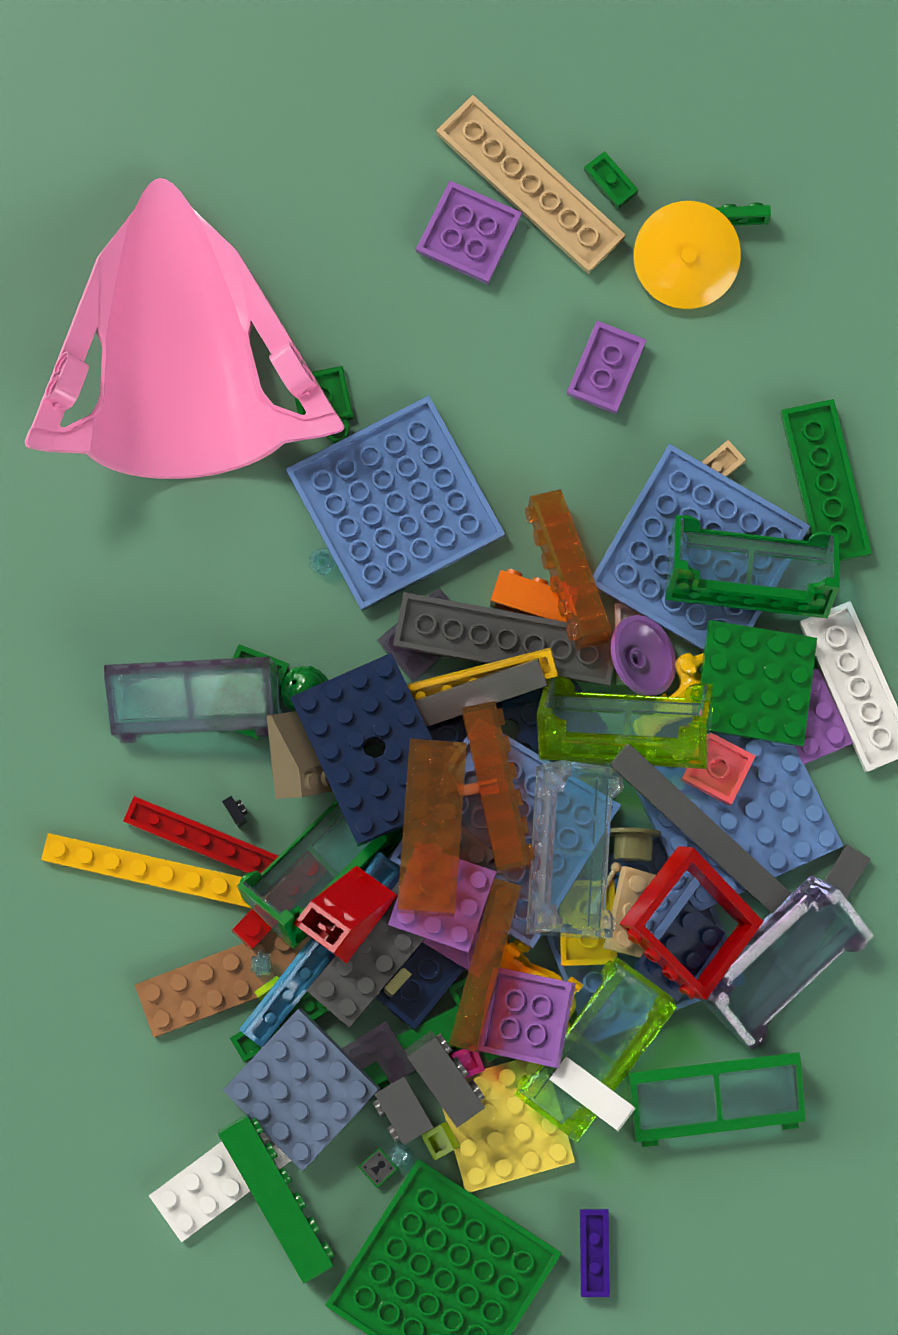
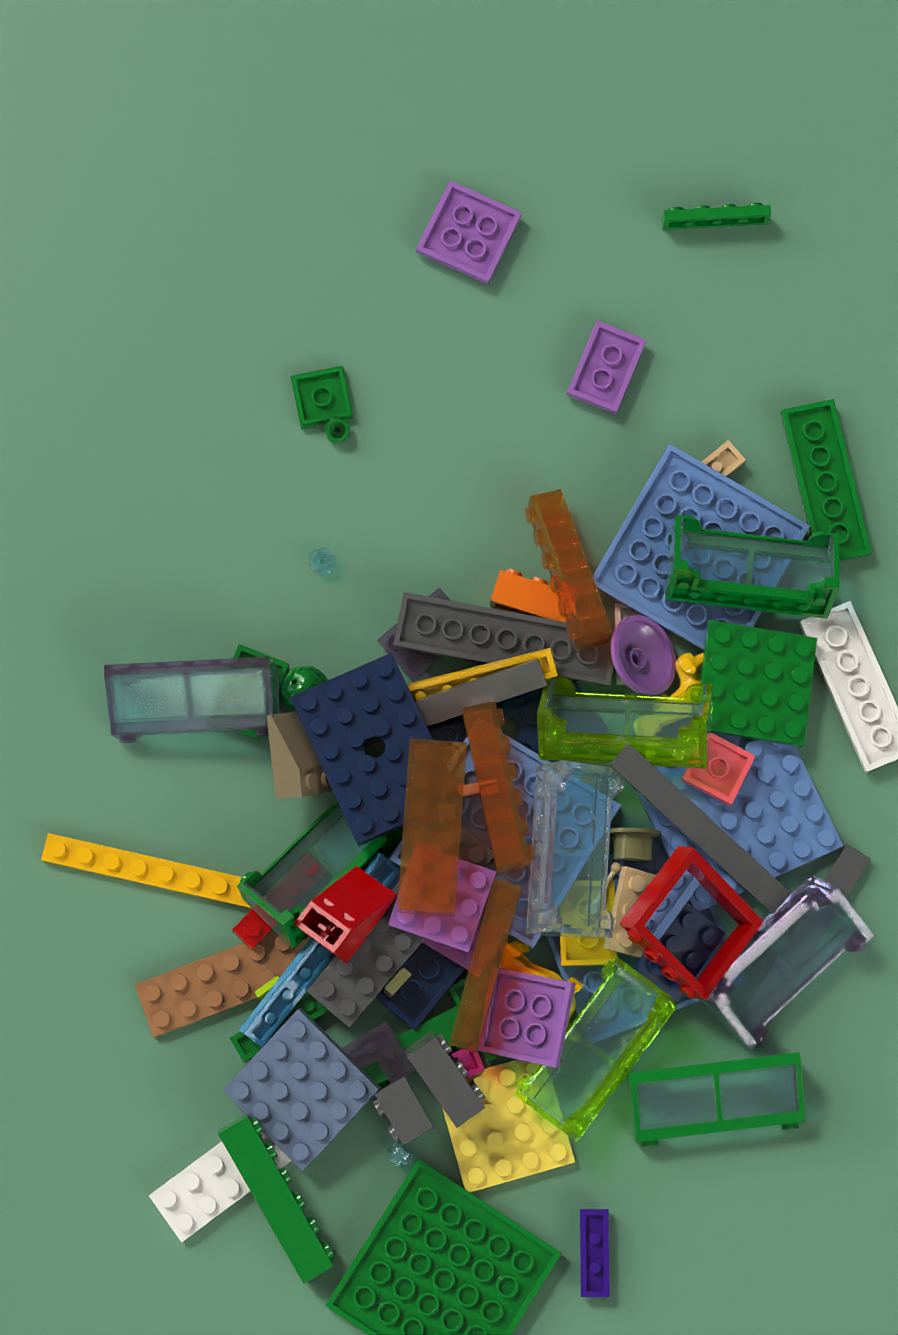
(176, 355): bright pink windscreen -> none
(197, 837): red plate -> none
(236, 810): black plate -> none
(261, 964): clear light blue plate -> none
(378, 1167): tile -> none
(395, 503): medium blue plate -> none
(440, 1141): lime plate -> none
(530, 184): tan plate -> none
(592, 1093): white tile -> none
(611, 180): green plate -> none
(687, 255): yellow dish -> none
(824, 725): medium lavender plate -> none

